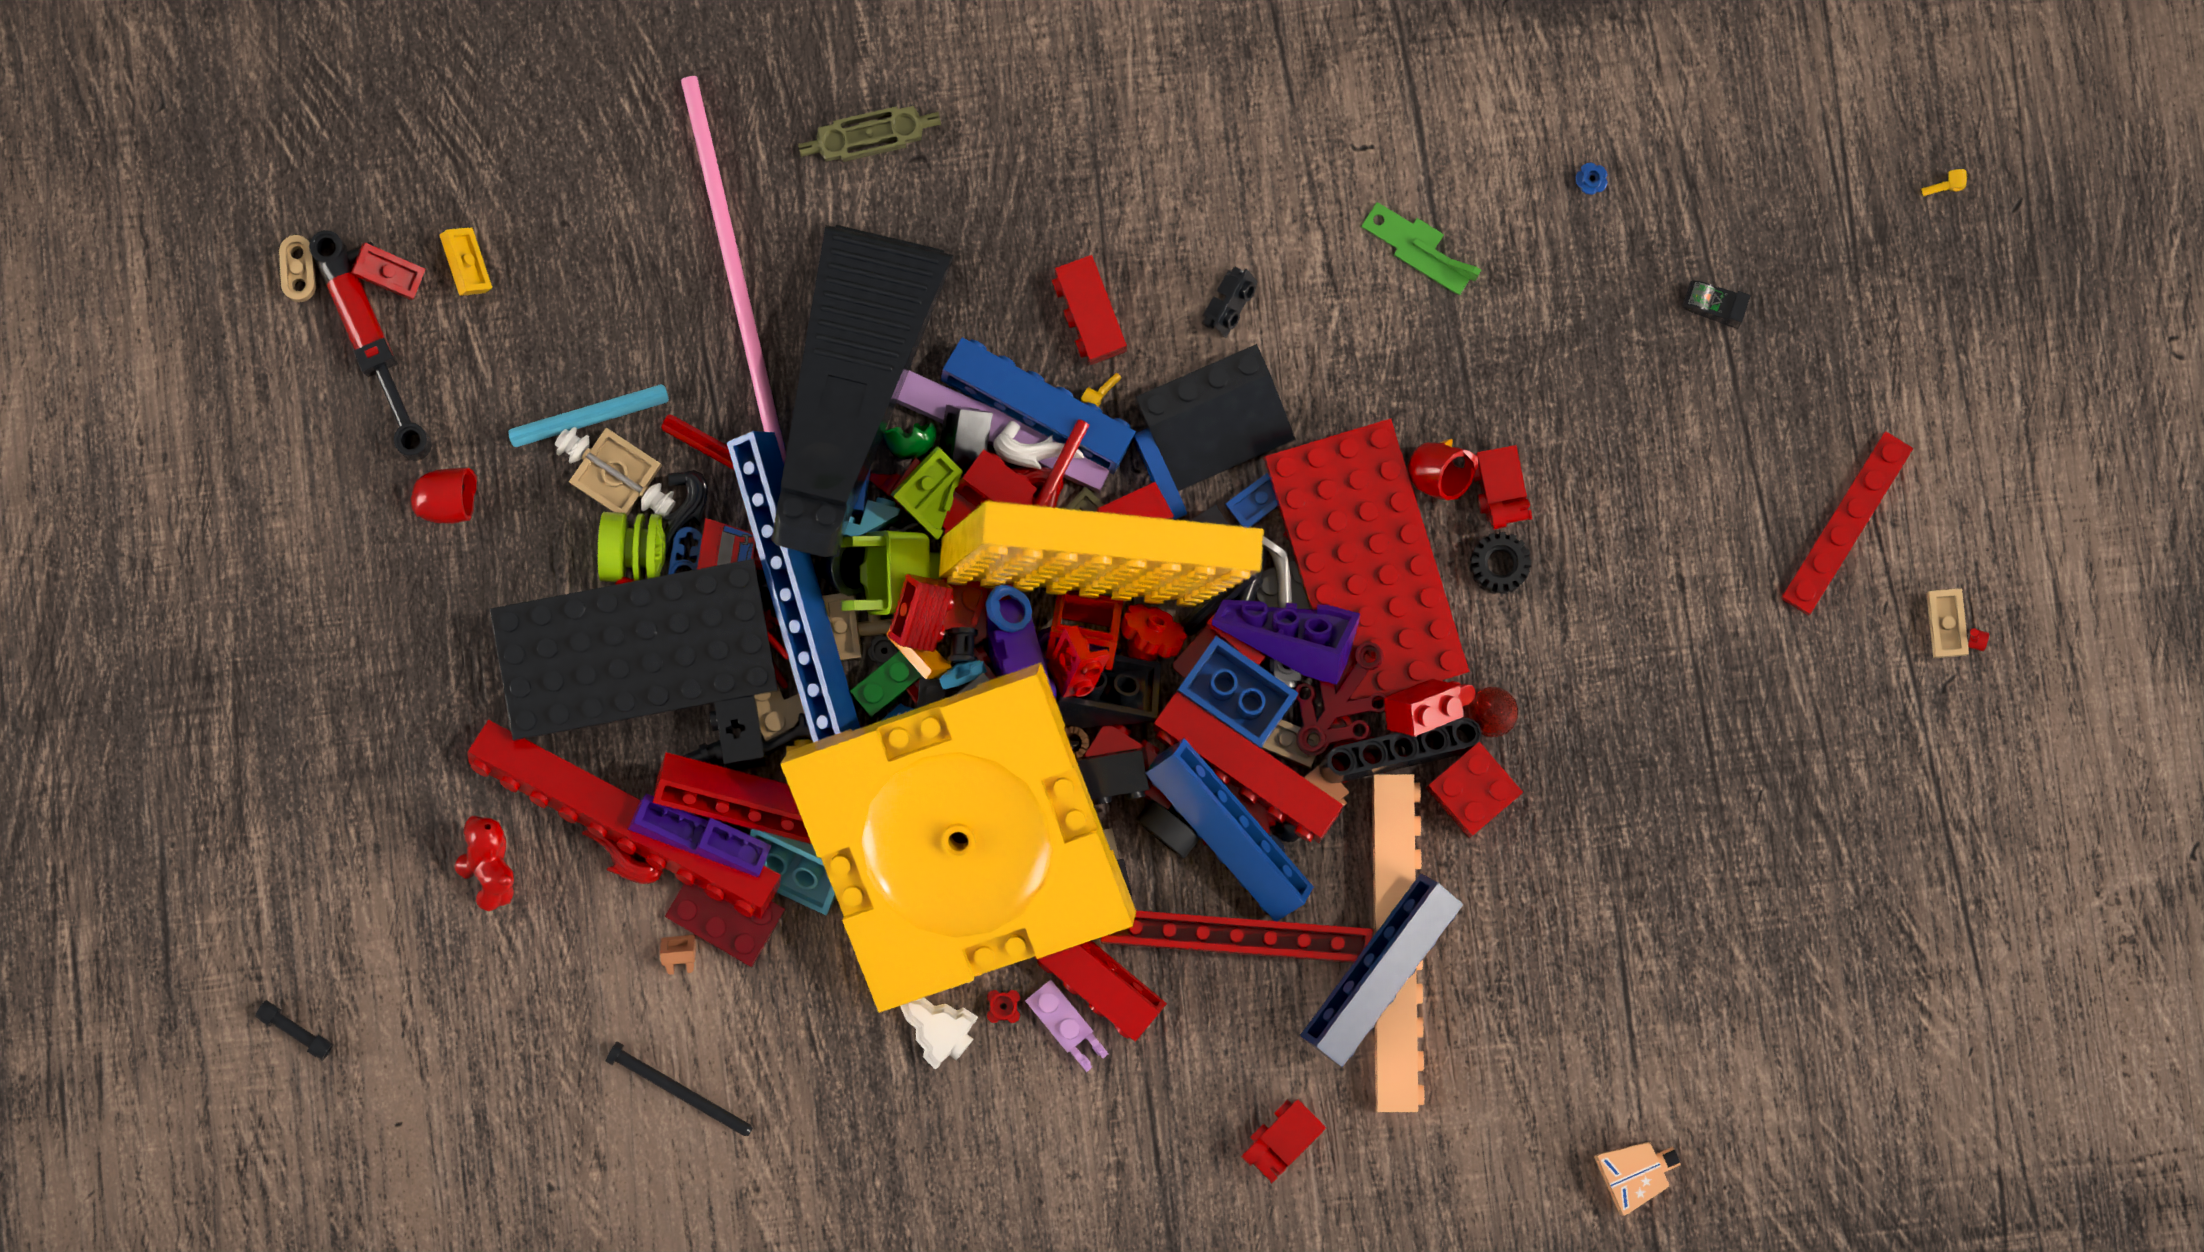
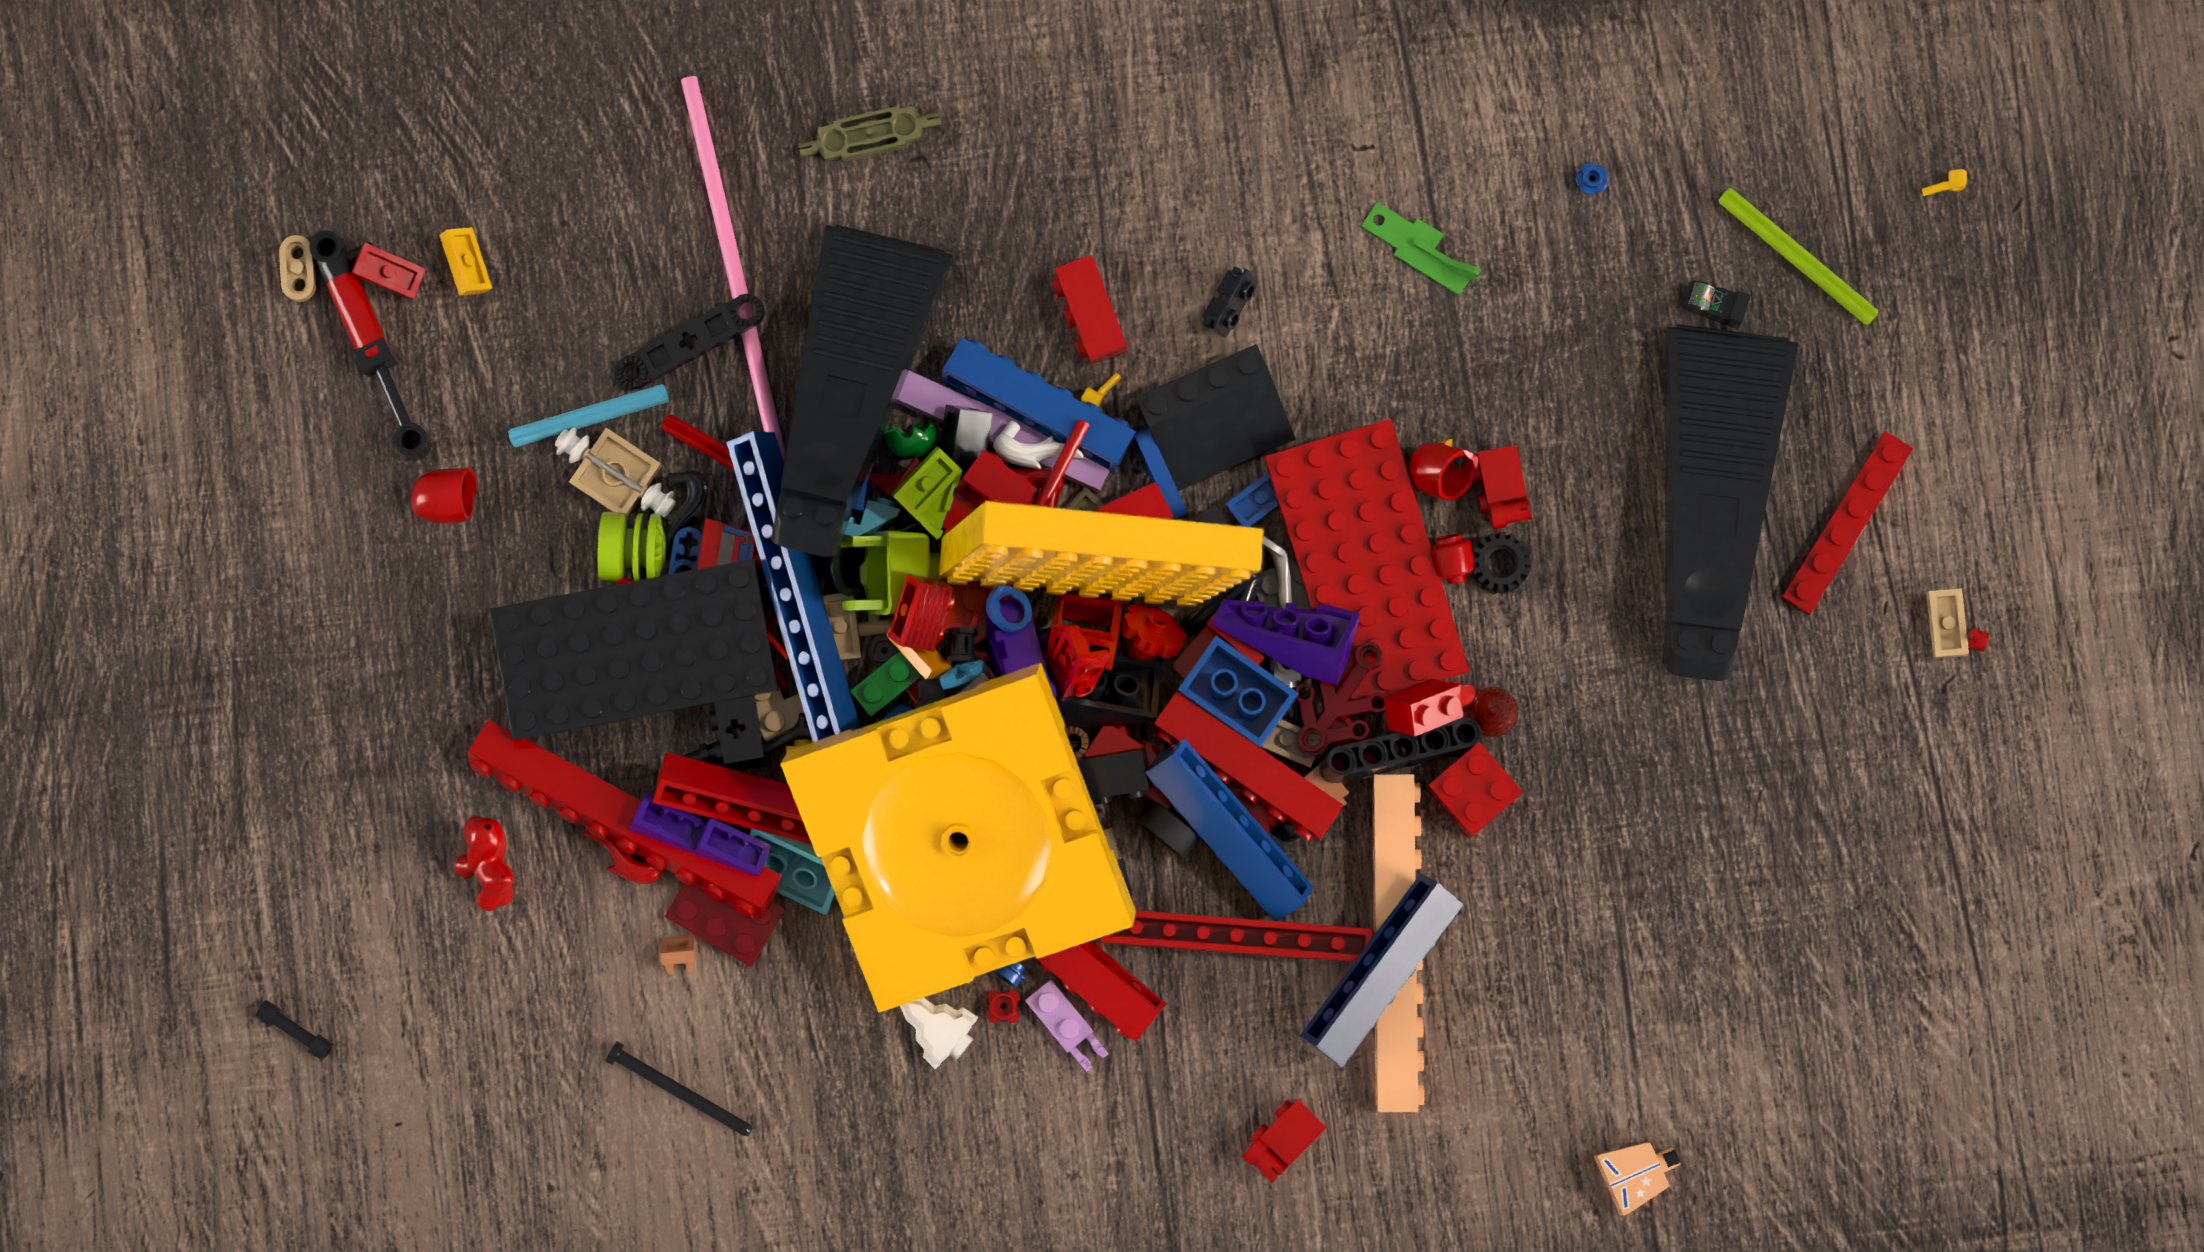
(667, 352): none -> black piece
(1011, 973): none -> blue plate
(1452, 558): none -> red head
(1720, 454): none -> black brick
(1798, 256): none -> lime axle

